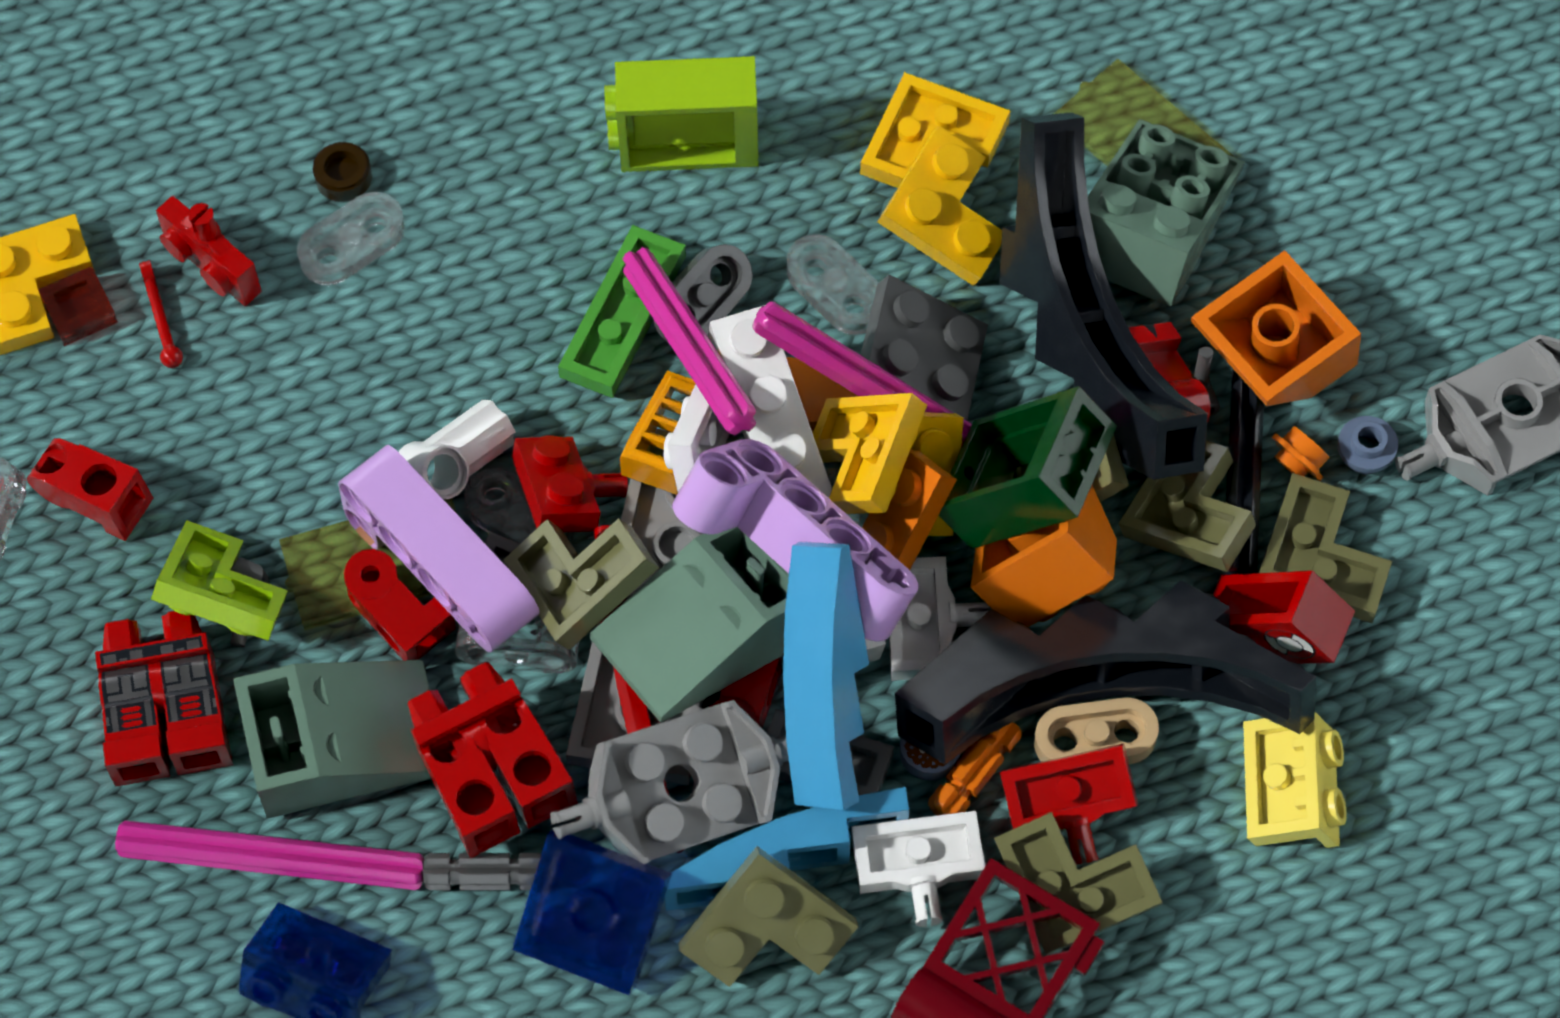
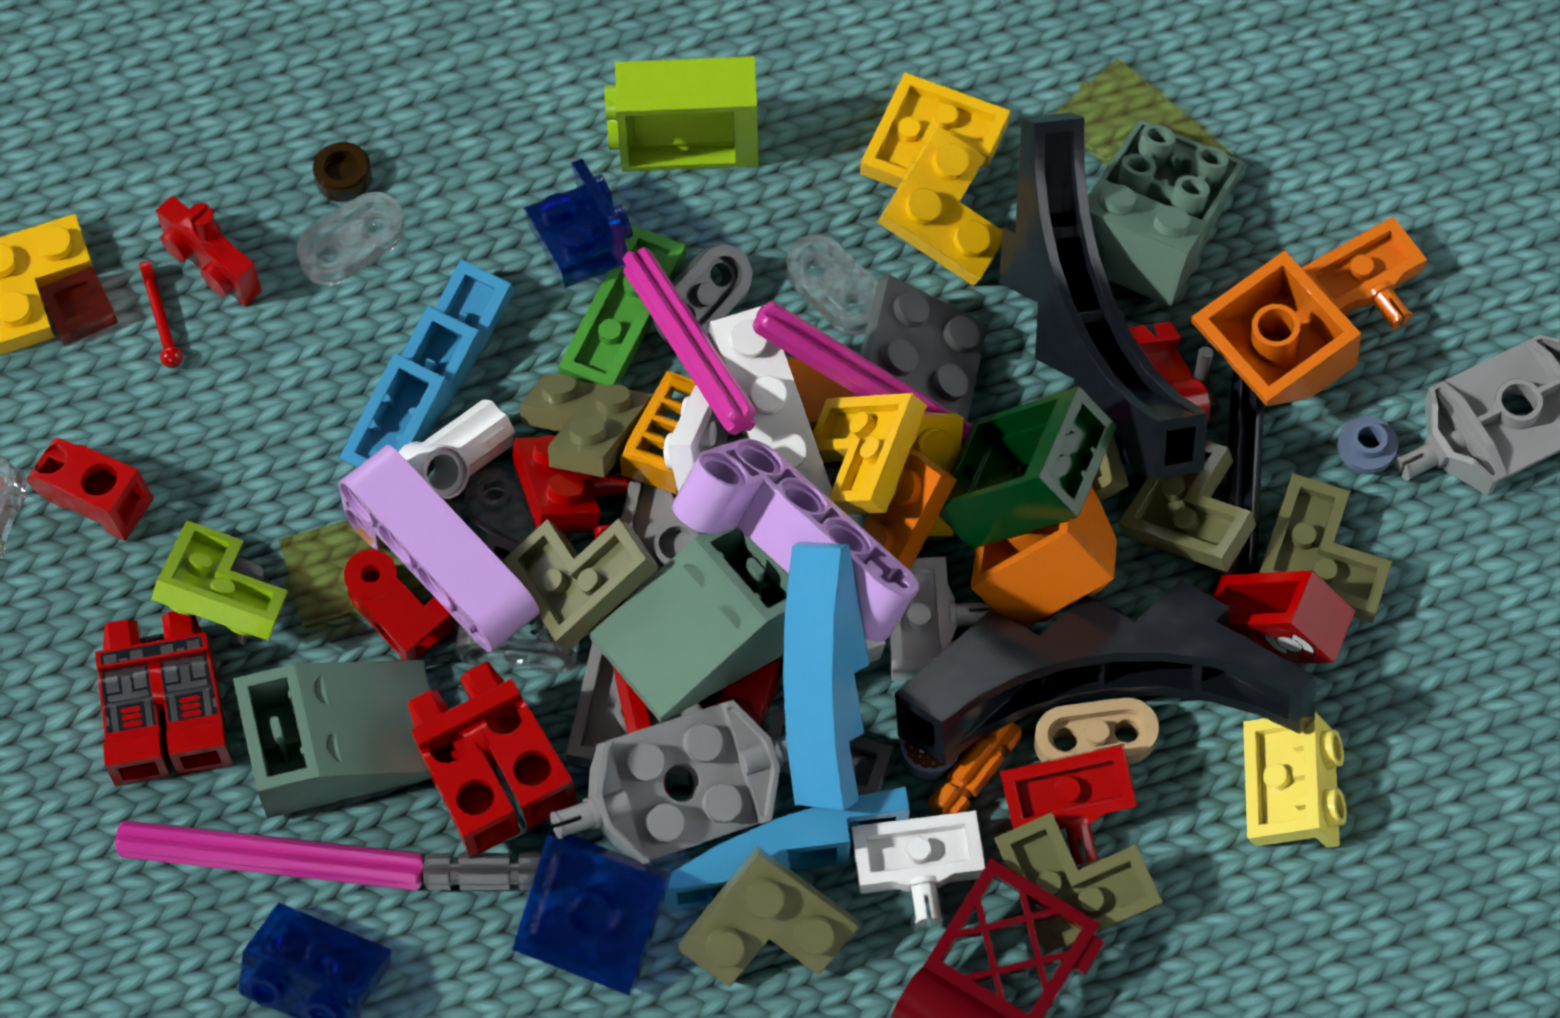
(432, 366): none -> dark azure slope
(581, 228): none -> clear blue bracket
(590, 420): none -> olive plate
(1300, 453): orange plate -> none
(1369, 271): none -> orange plate

